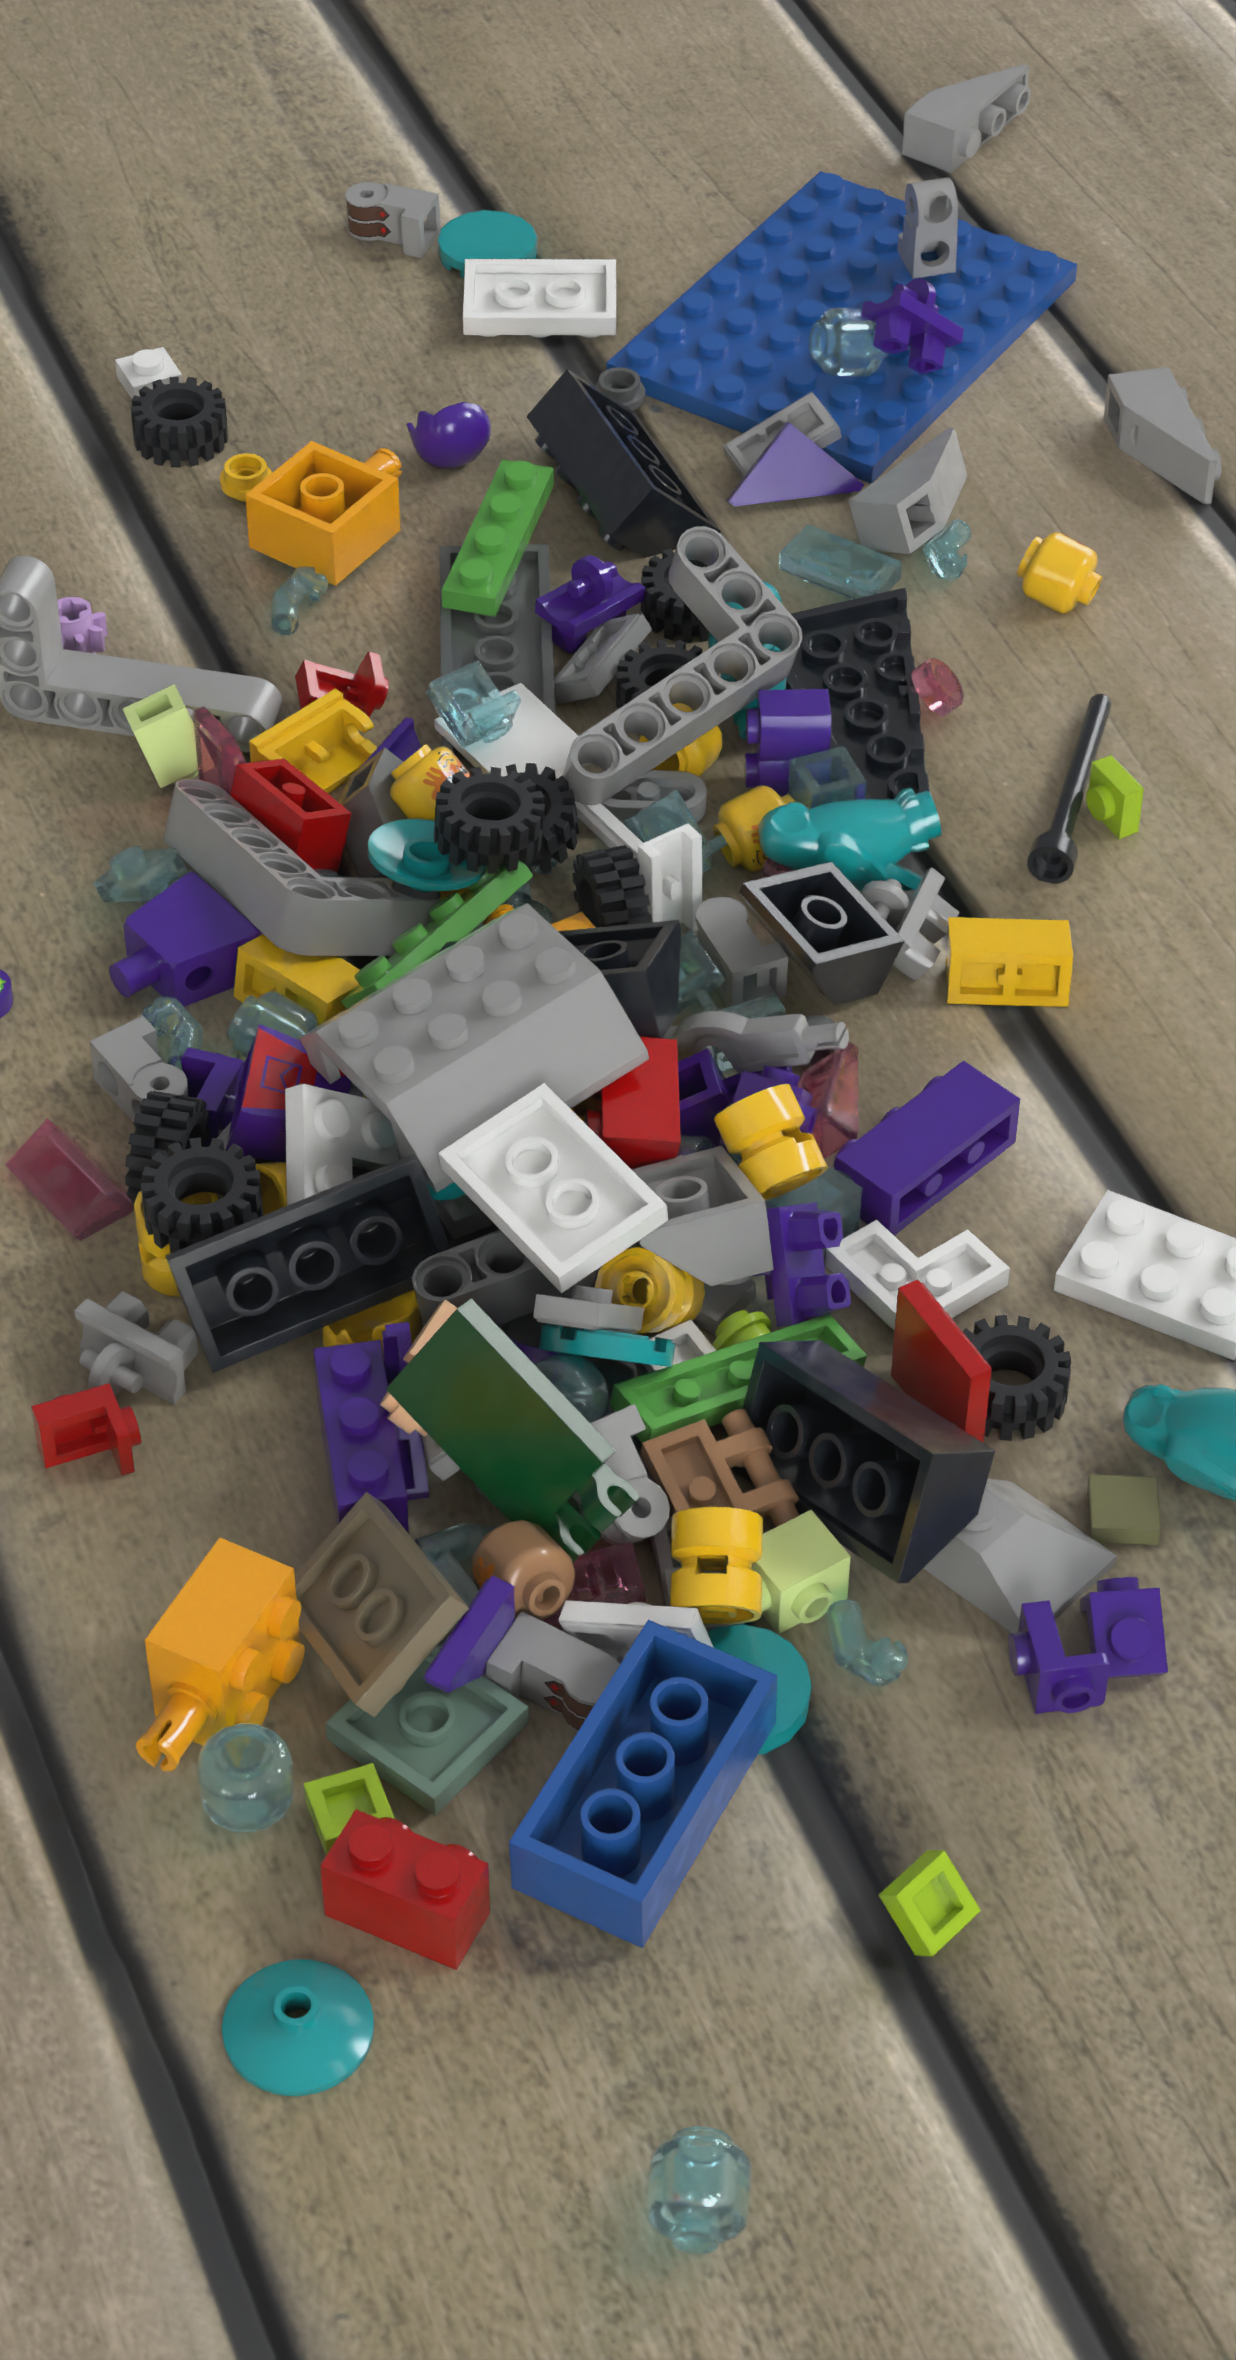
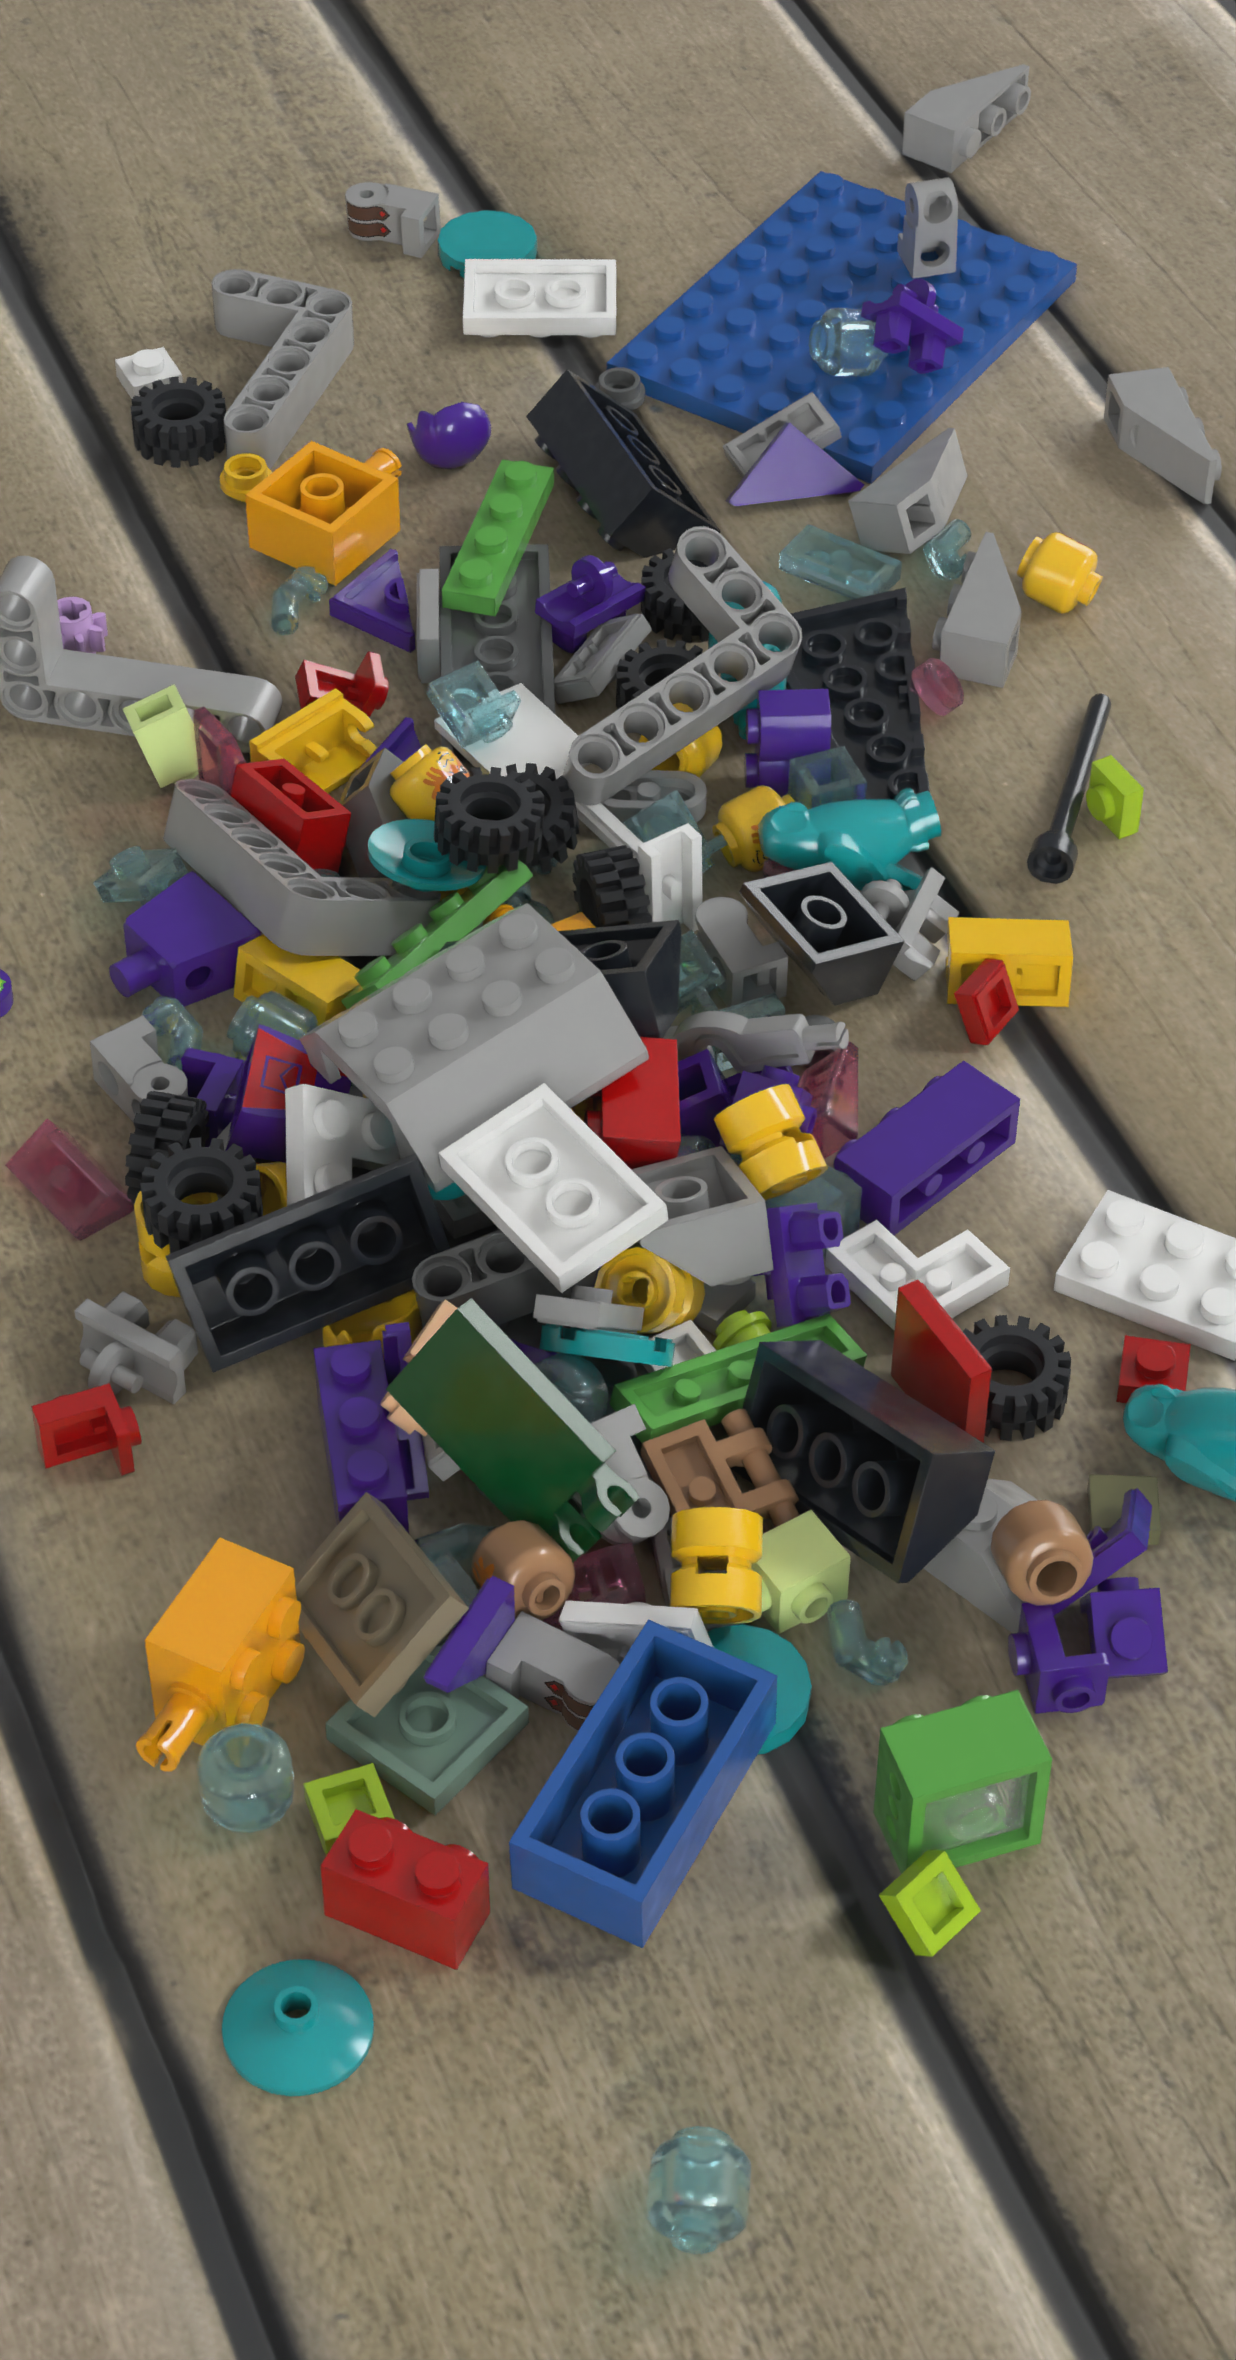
(309, 343): none -> light grey beam
(377, 603): none -> dark purple tile
(428, 625): none -> light grey tile
(962, 1781): none -> bright green piece
(982, 620): none -> light grey slope
(986, 1001): none -> red tile
(1041, 1552): none -> medium nougat head
(1118, 1546): none -> dark purple tile
(1152, 1363): none -> red plate

